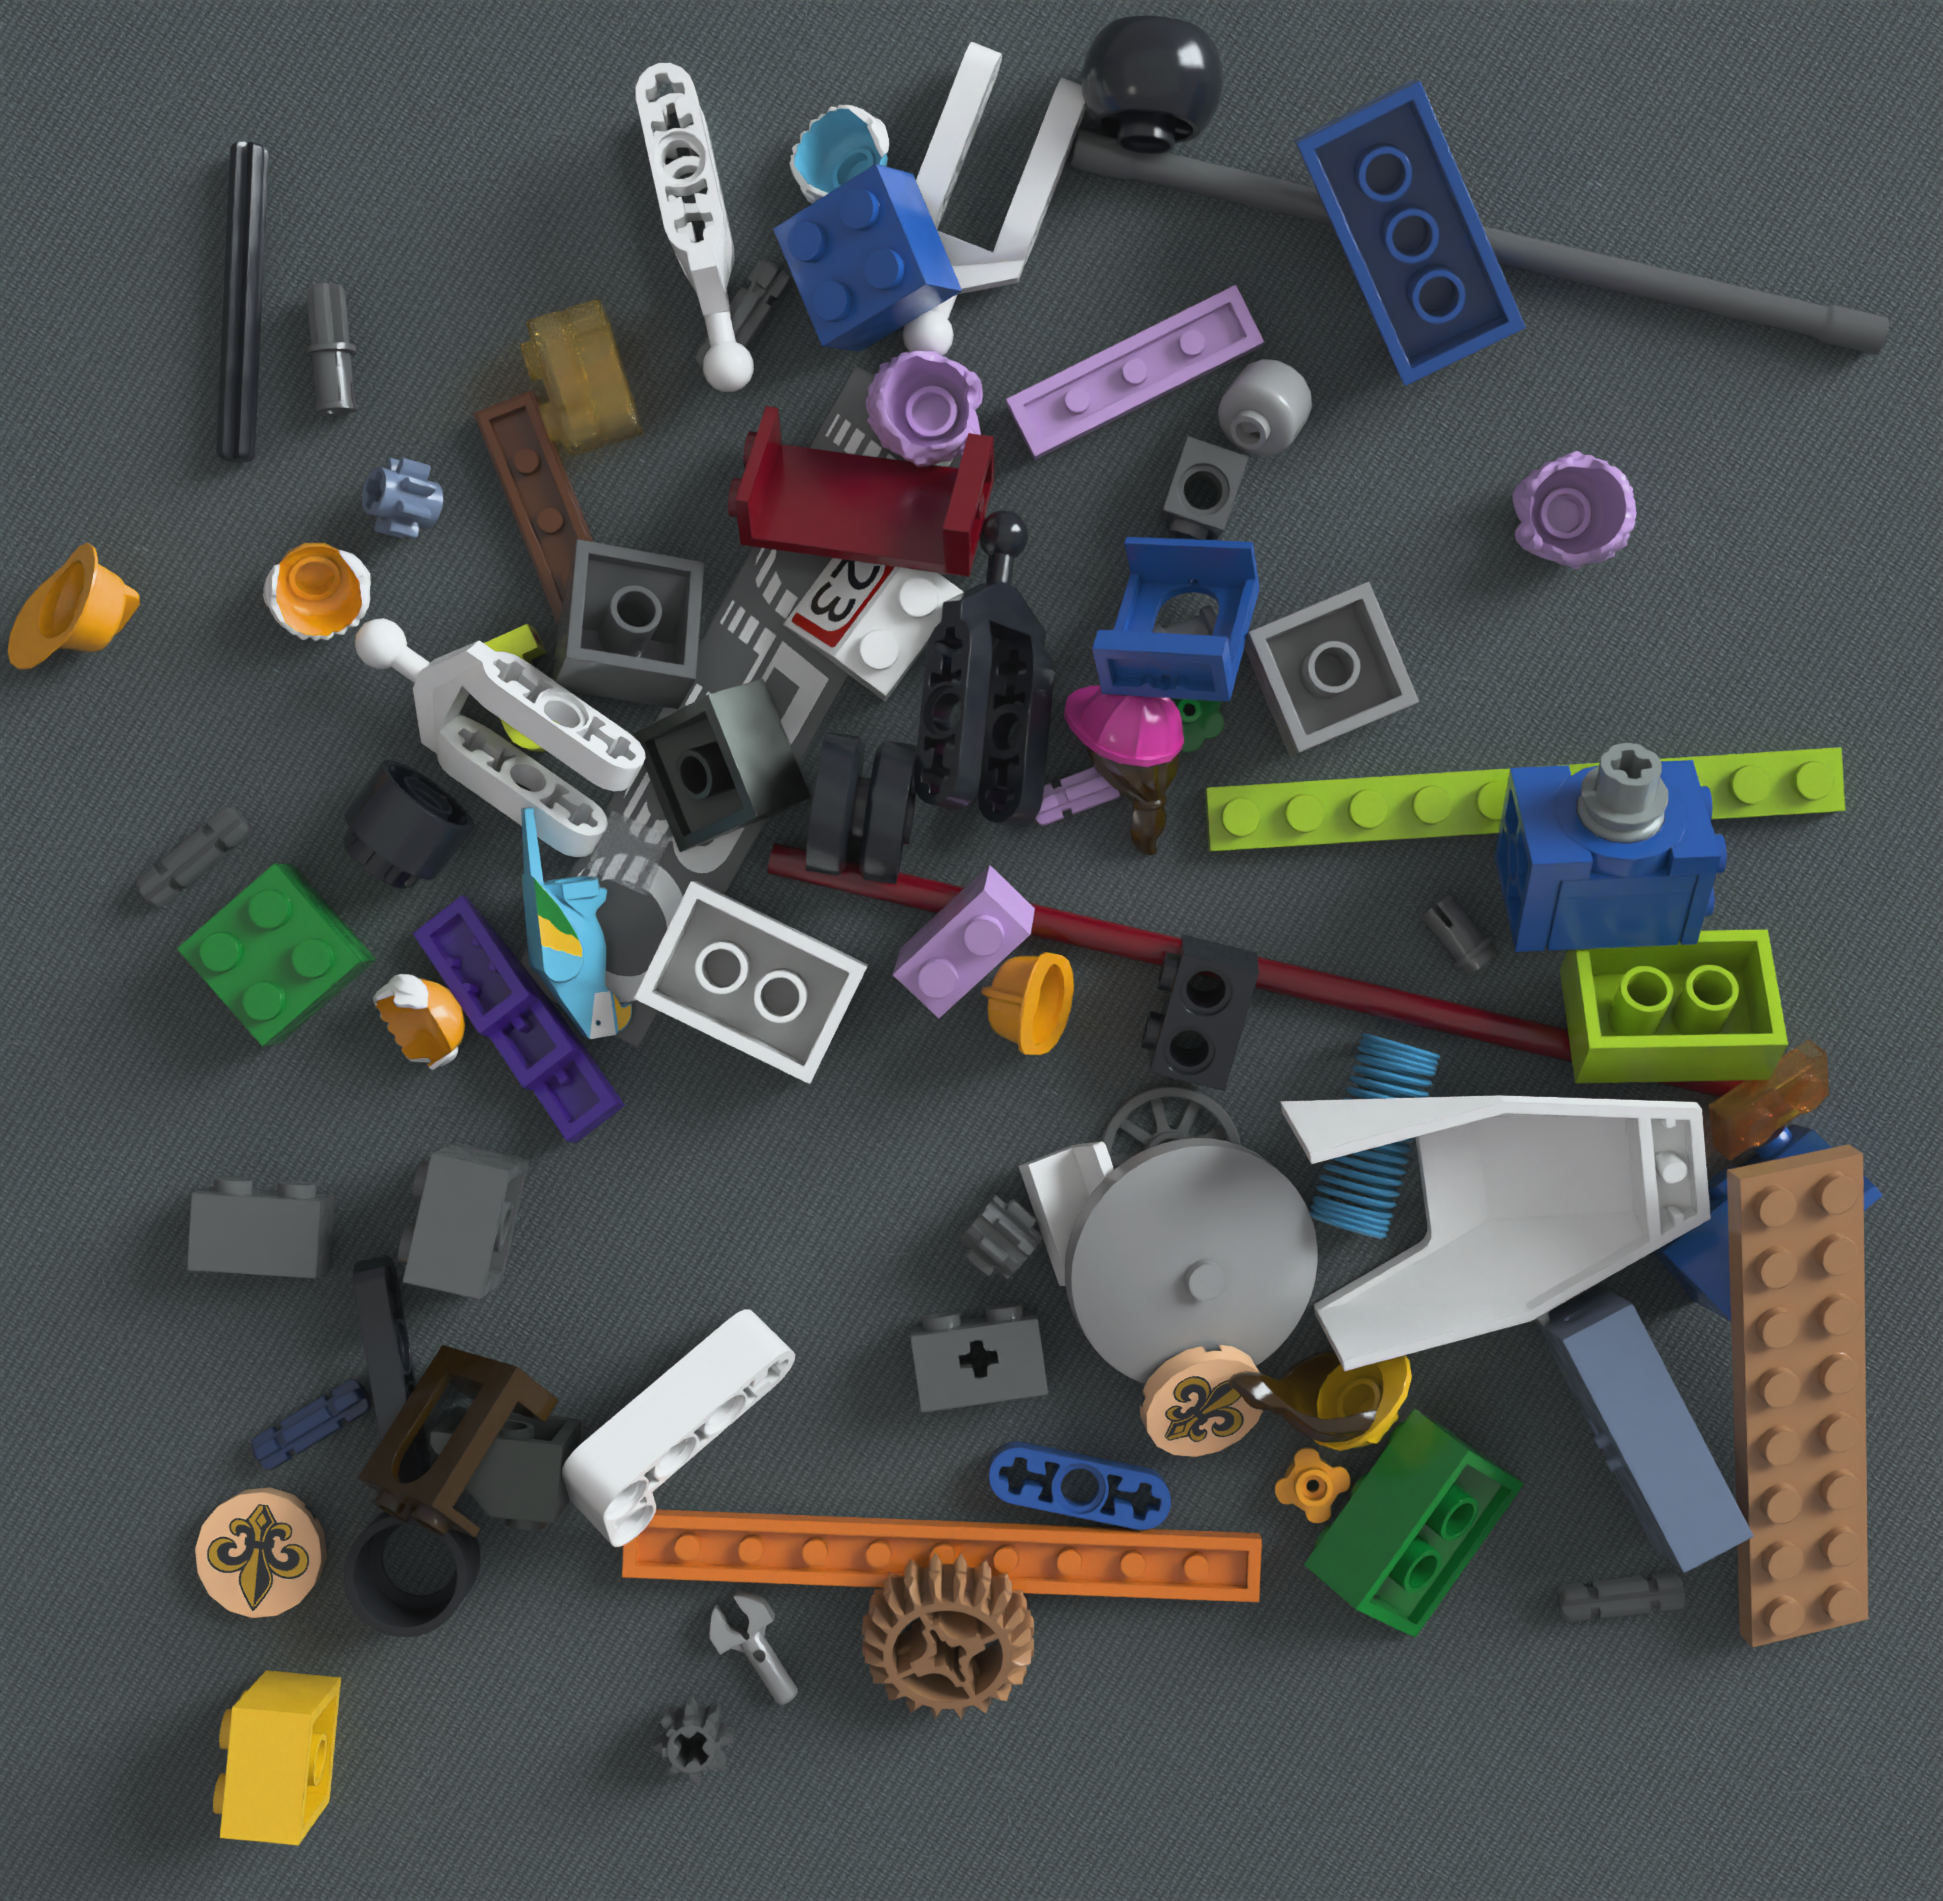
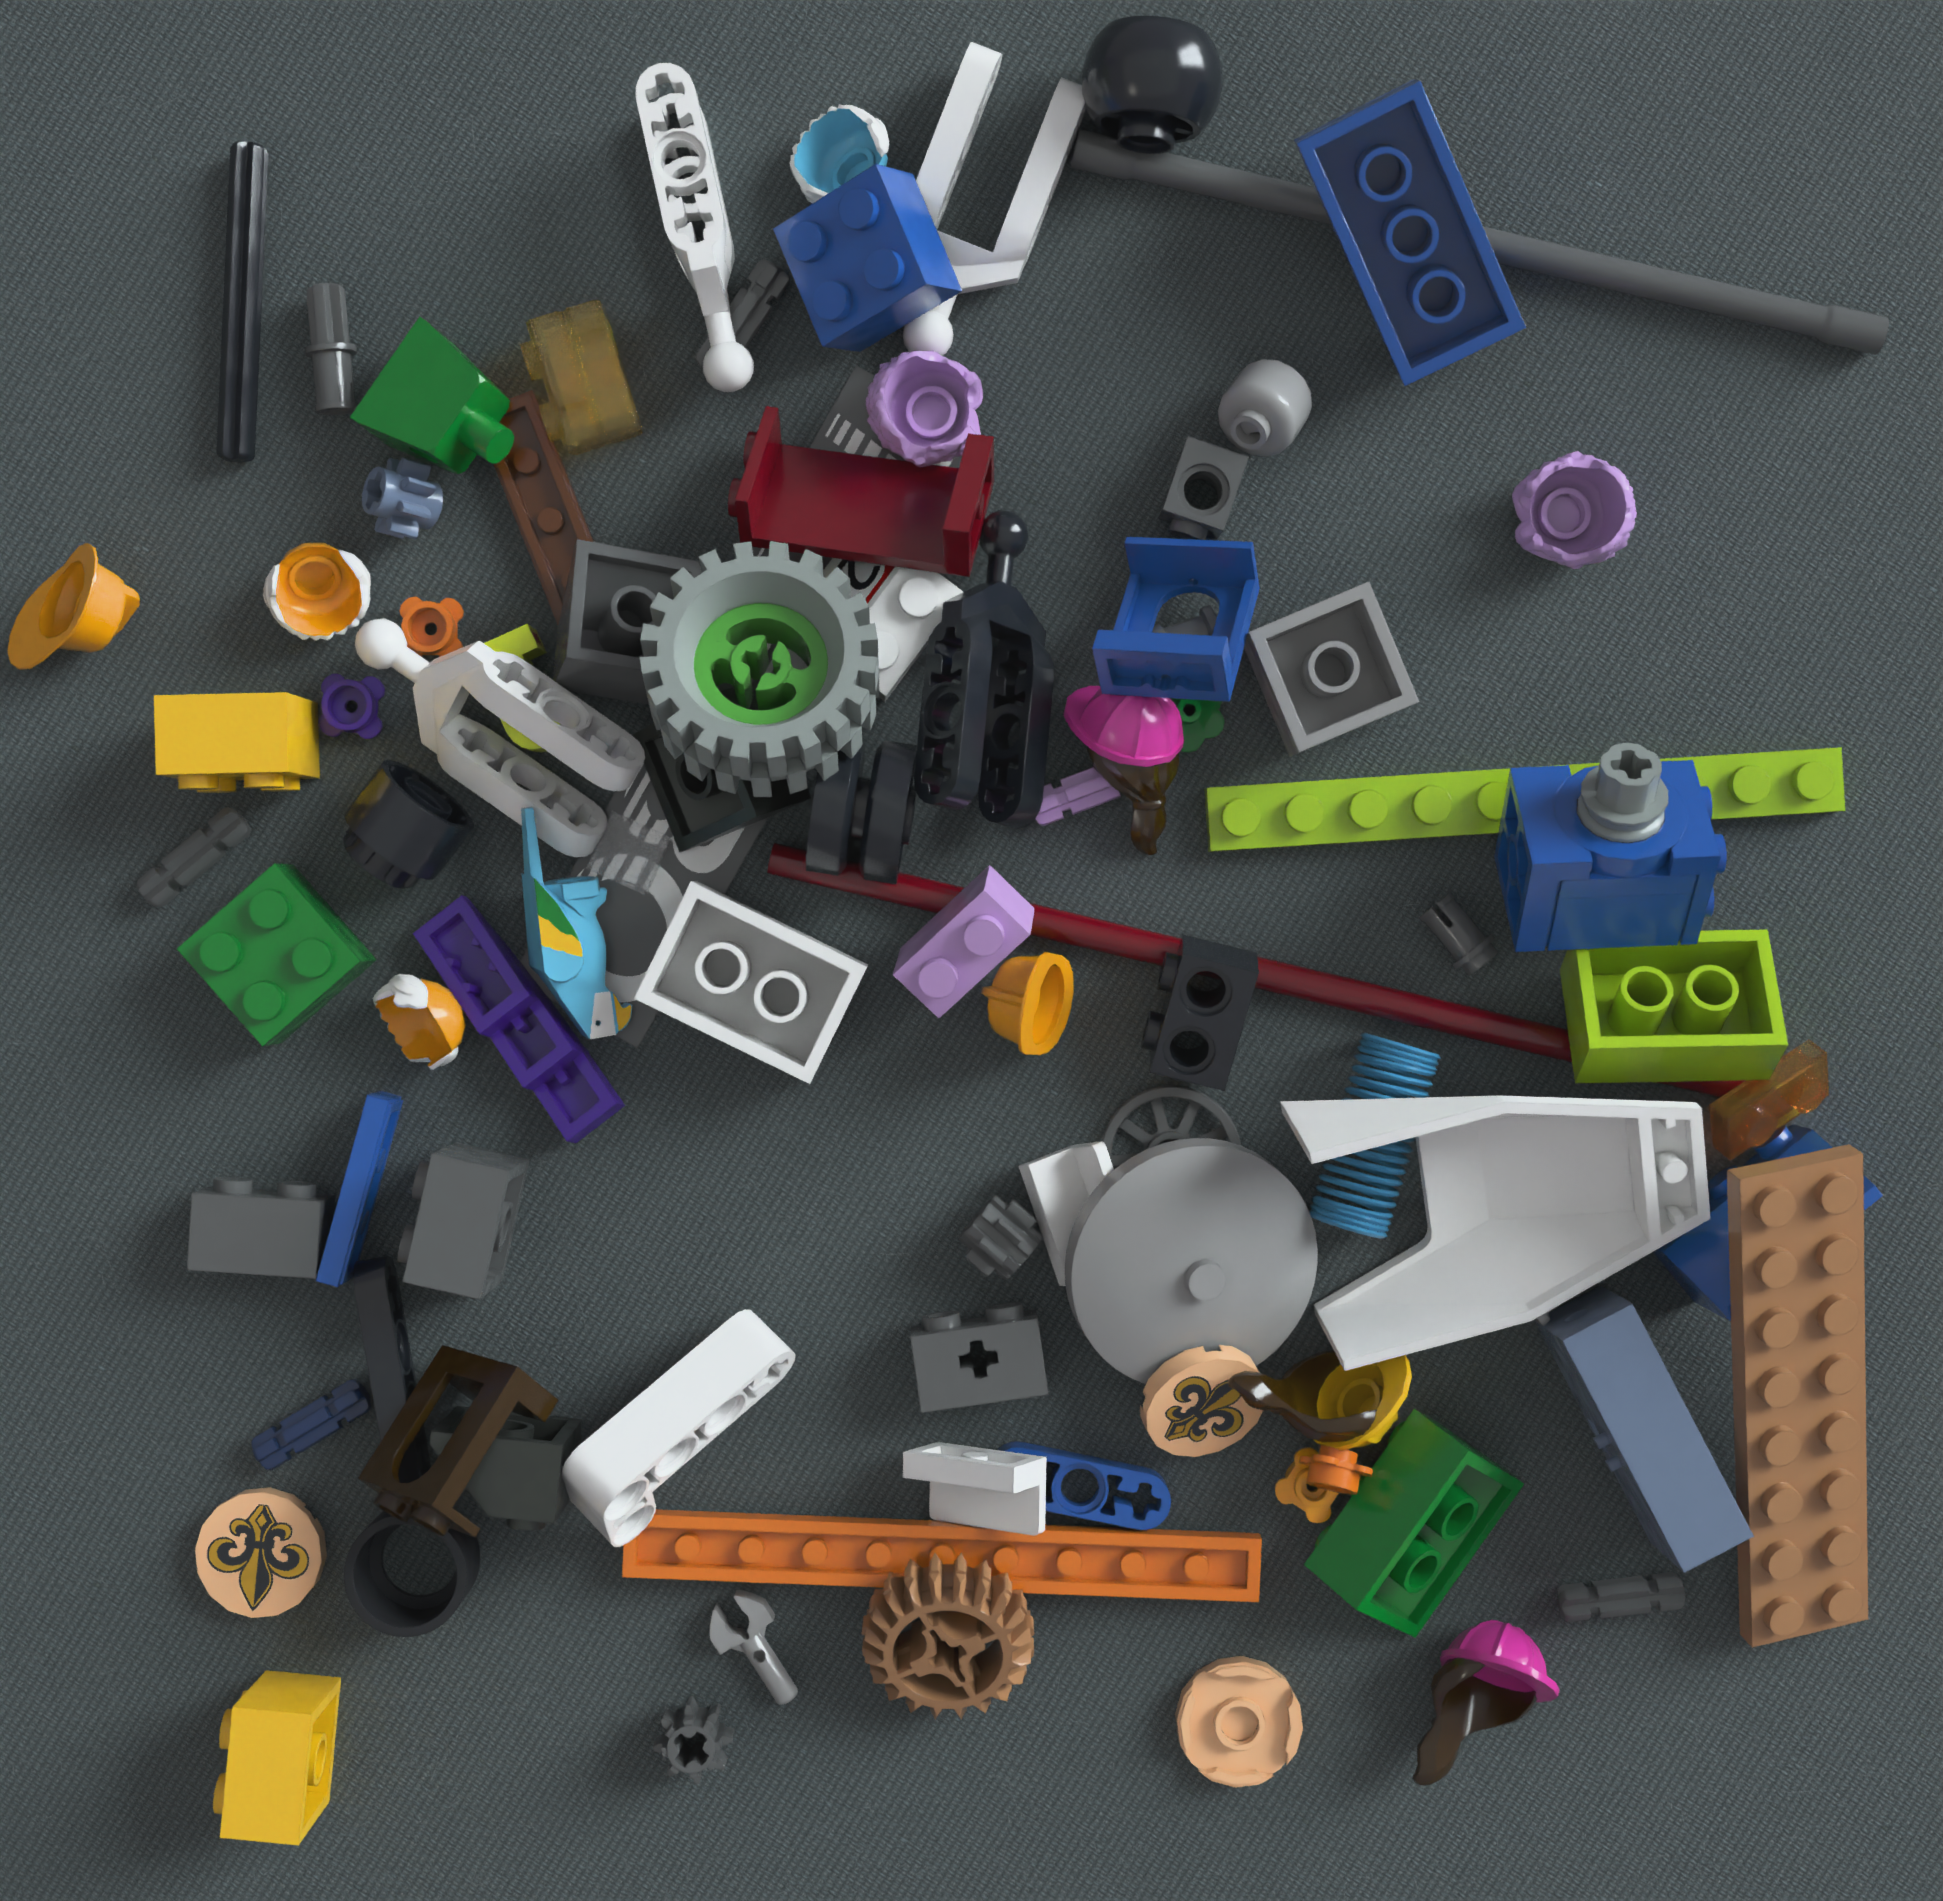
(234, 737): none -> yellow brick
(337, 693): none -> dark purple plate
(360, 1187): none -> blue tile
(436, 404): none -> green torso
(444, 615): none -> orange plate
(720, 635): none -> light grey wheel
(981, 1486): none -> white panel
(1134, 372): lavender plate -> none
(1238, 1721): none -> light nougat tile
(1335, 1470): none -> orange plate
(1484, 1682): none -> piece

